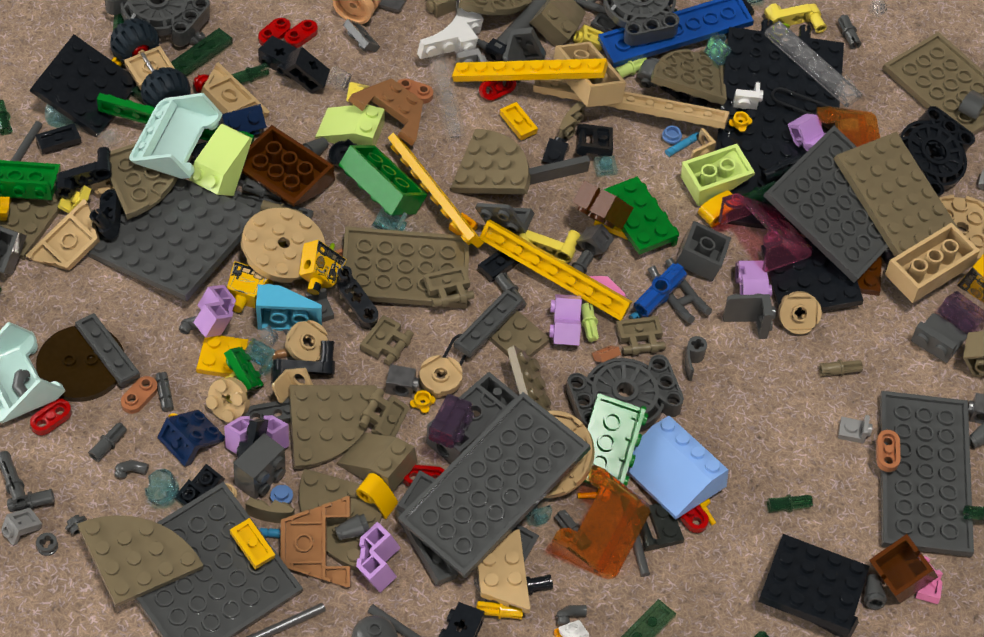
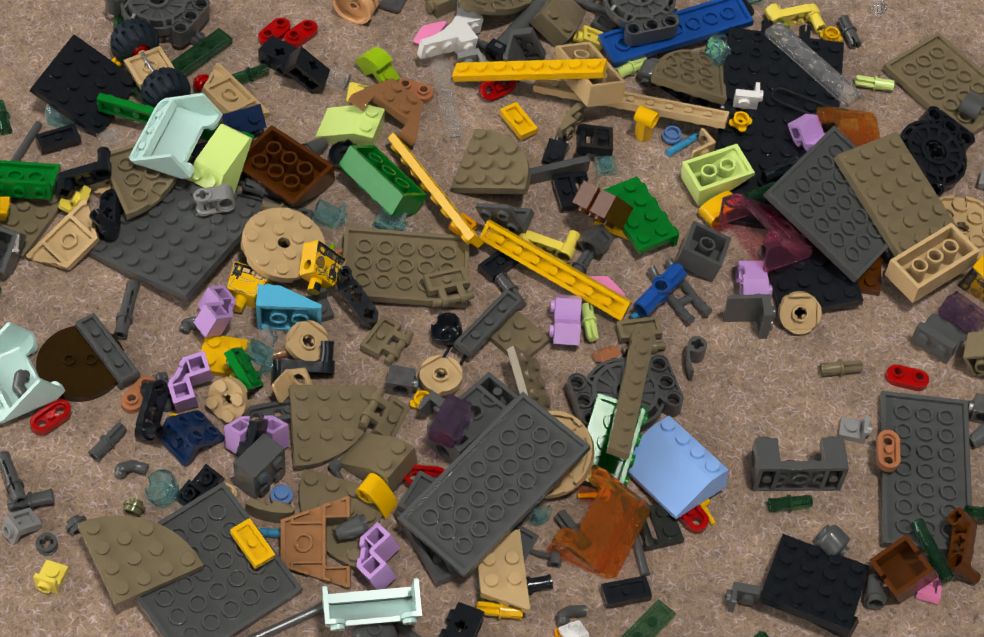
(50, 577): none -> light yellow bracket
(125, 317): none -> dark grey pin
(134, 507): none -> olive plate
(154, 396): none -> black beam
(191, 372): none -> lavender brick
(216, 199): none -> light grey piece
(329, 214): none -> clear light blue bracket
(335, 465): none -> dark grey hand
(357, 32): dark grey plate -> none
(372, 607): none -> light aqua windscreen
(377, 62): none -> lime brick
(429, 30): none -> bright pink slope
(430, 402): none -> dark grey bracket
(446, 329): none -> black hair
(554, 557): none -> dark grey hand
(566, 188): none -> black plate
(626, 591): none -> black plate
(630, 393): none -> dark tan plate
(645, 123): none -> yellow piece
(742, 592): none -> dark grey bracket
(822, 473): none -> dark grey plate
(831, 34): none -> yellow plate
(832, 540): none -> dark grey head
(874, 83): none -> yellowish green axle
(907, 377): none -> red plate
(936, 558): none -> clear green pin
(962, 545): none -> reddish brown beam

